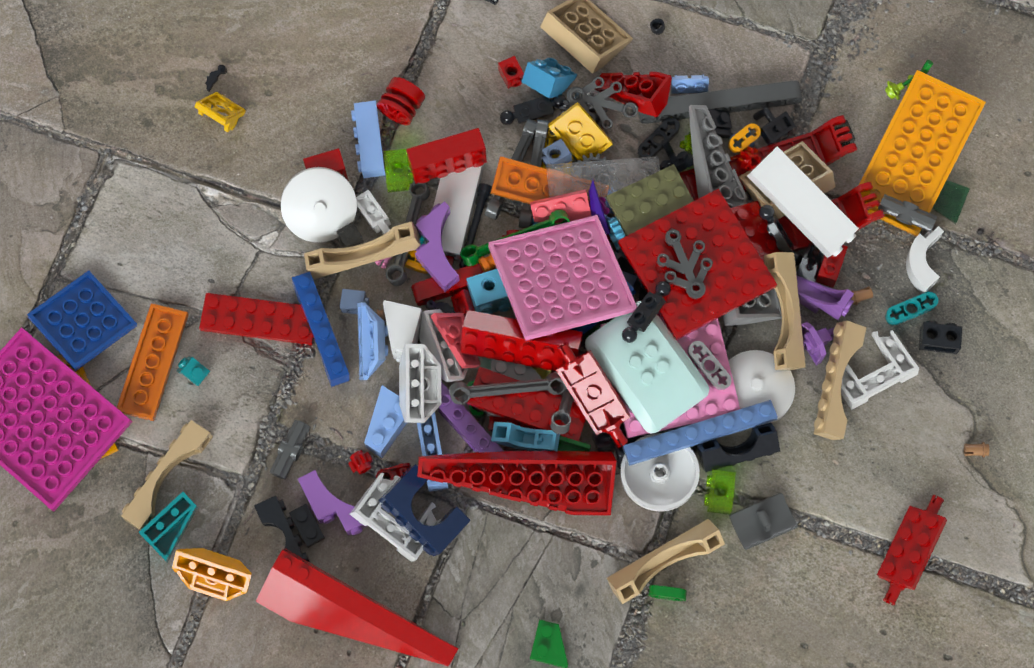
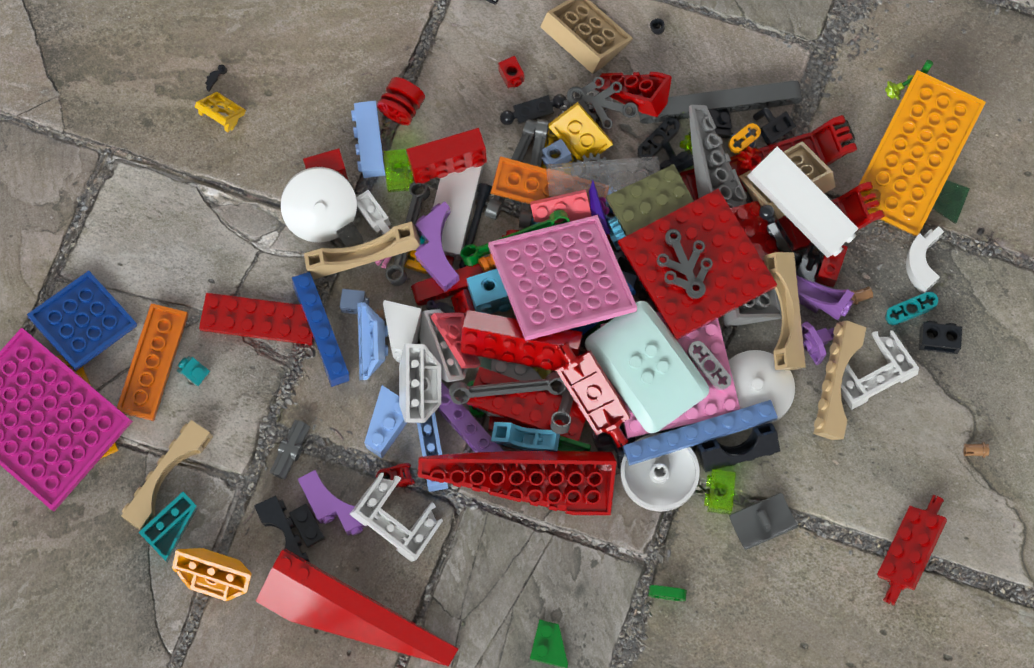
(360, 462): red gear -> none
(398, 503): dark blue arch -> none
(548, 77): dark azure slope -> none
(646, 311): black plate -> none
(695, 84): light blue hinge -> none
(697, 541): tan arch -> none
(907, 213): dark grey piece -> none

